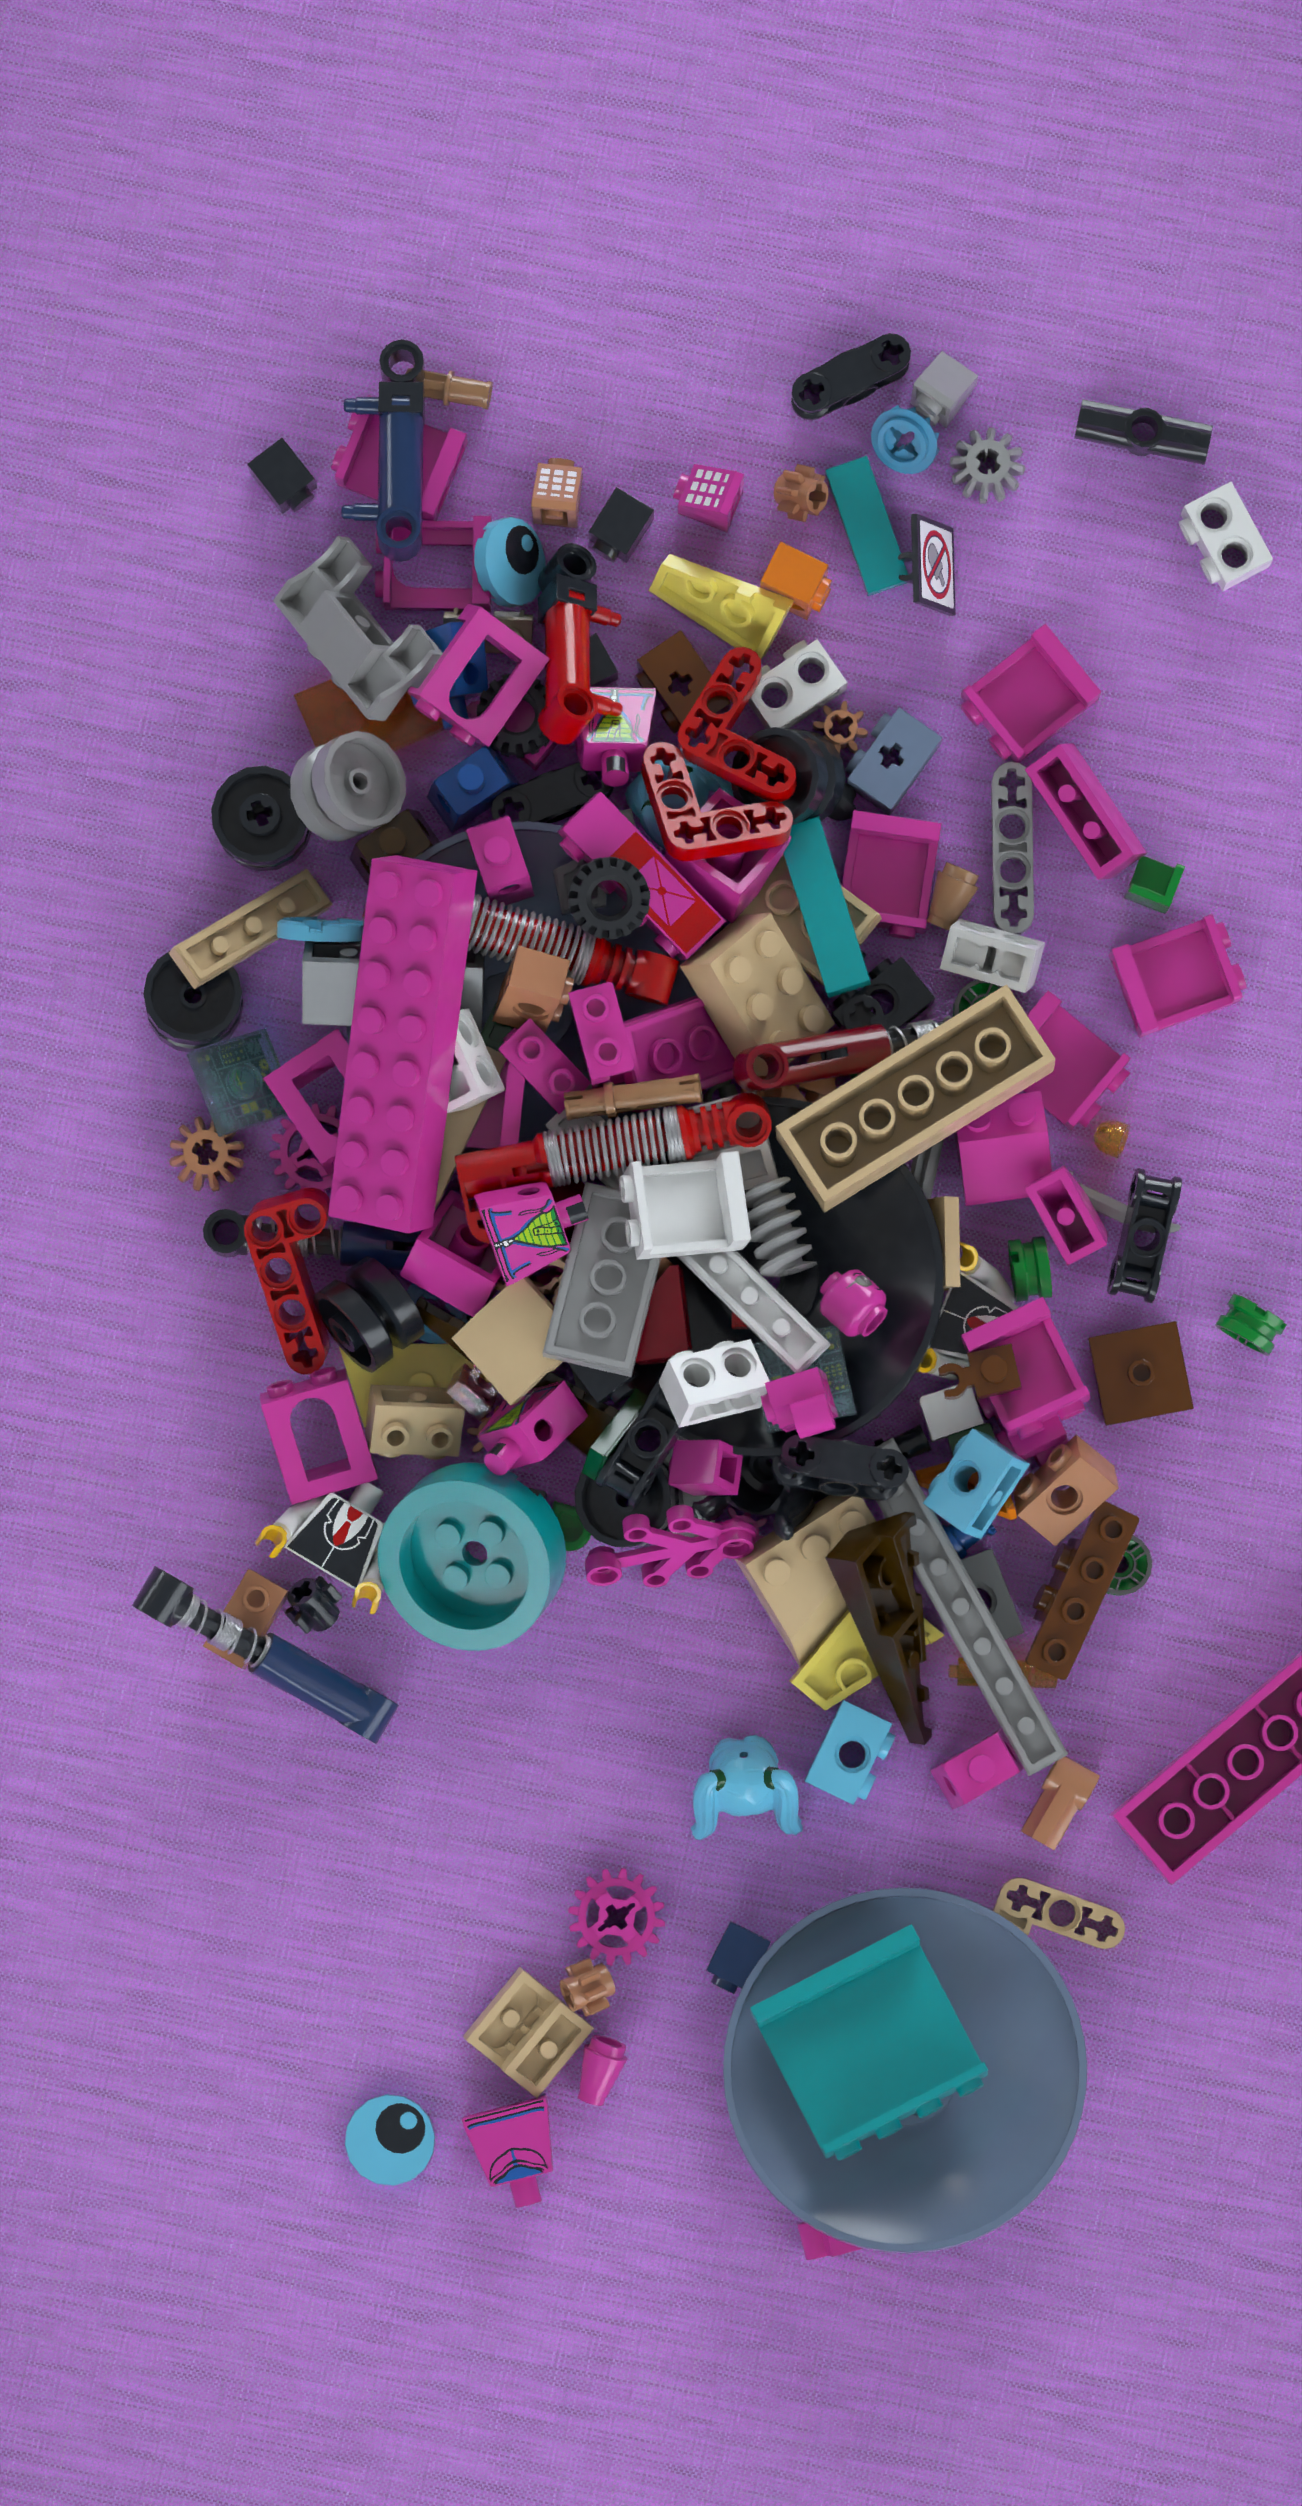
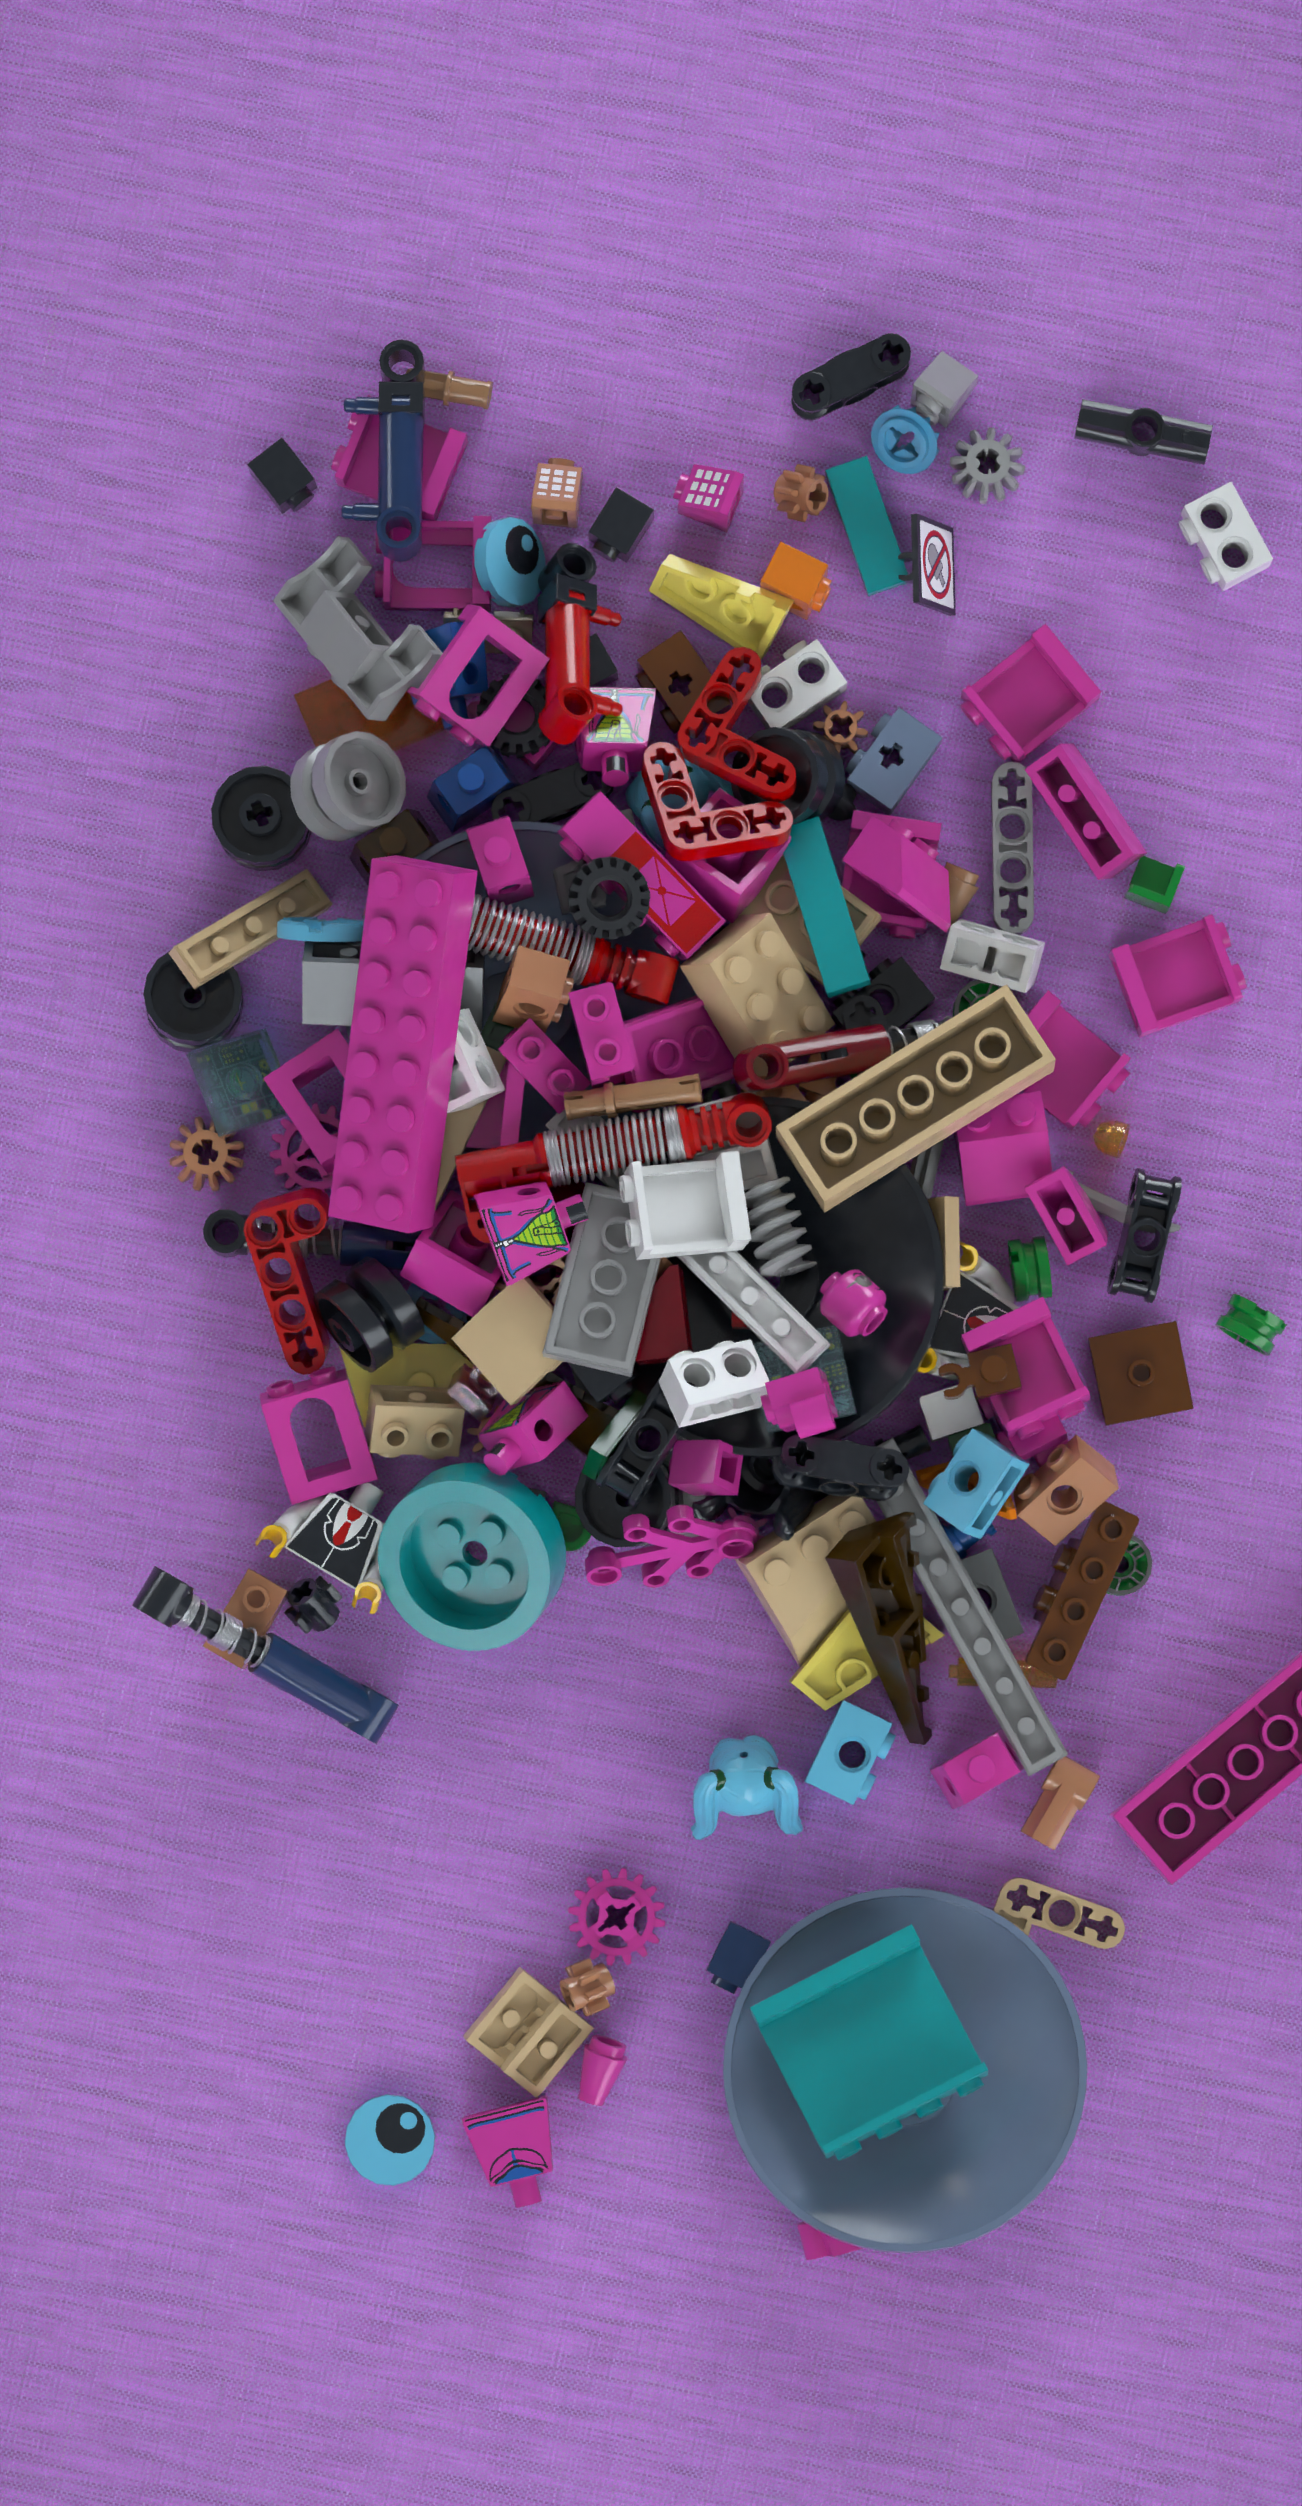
(903, 869): none -> dark pink slope

